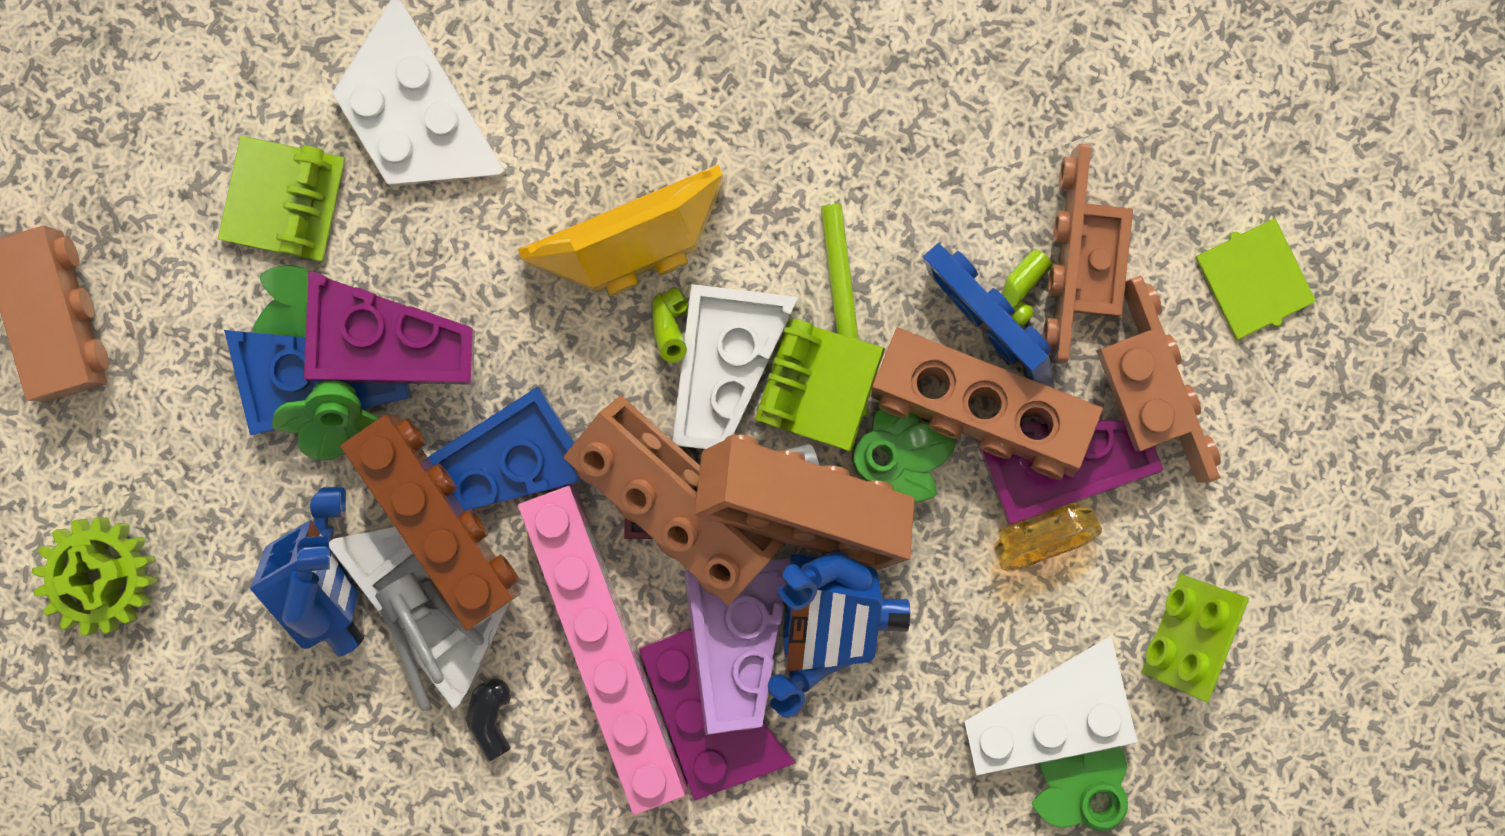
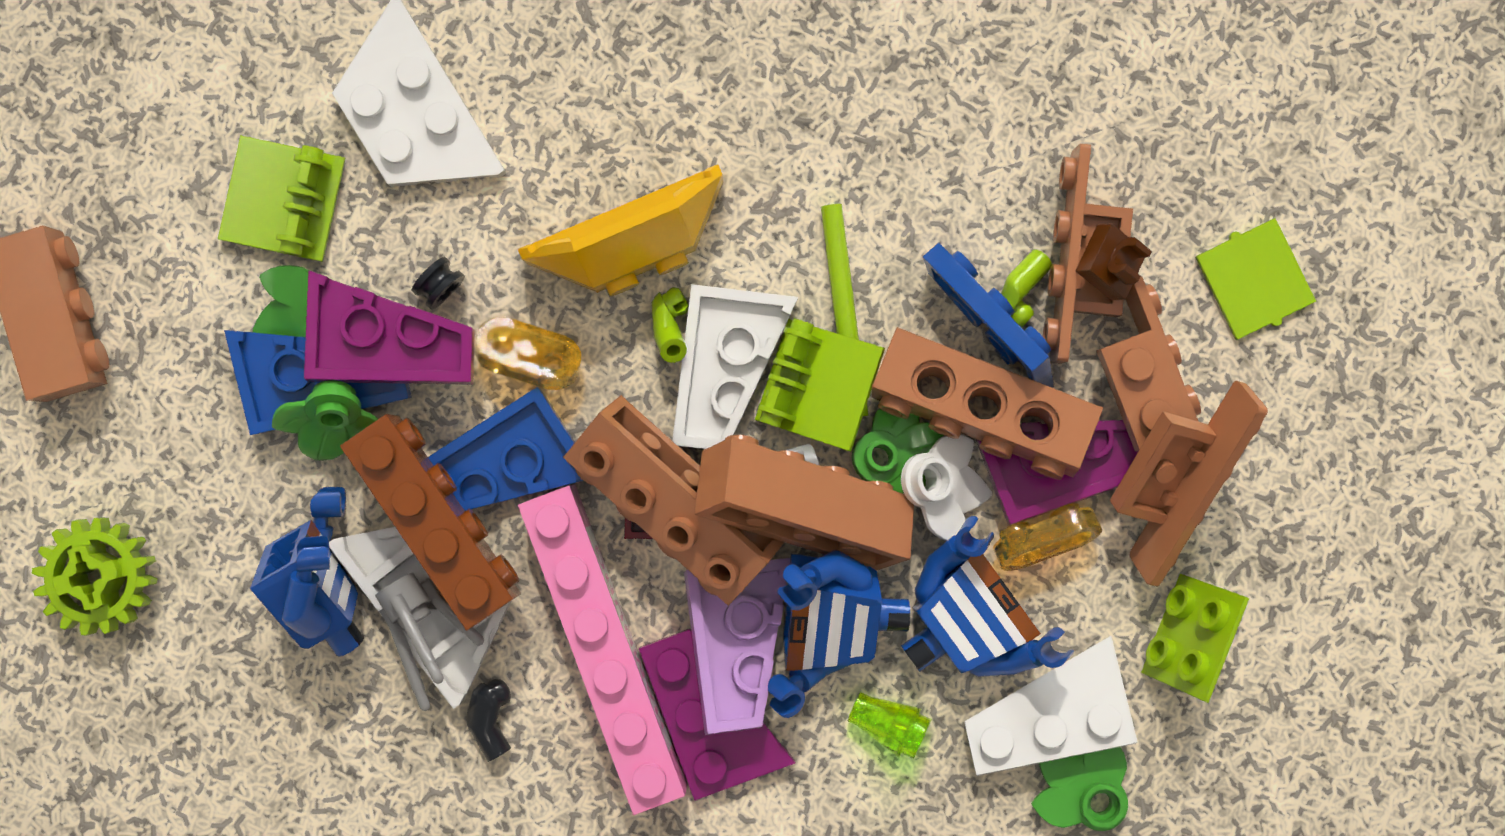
(437, 282): none -> black bush
(529, 353): none -> clear yellow plate
(890, 723): none -> clear neon green cone
(950, 485): none -> white plate
(975, 615): none -> torso
(1112, 261): none -> reddish brown tile
(1181, 474): none -> nougat bracket

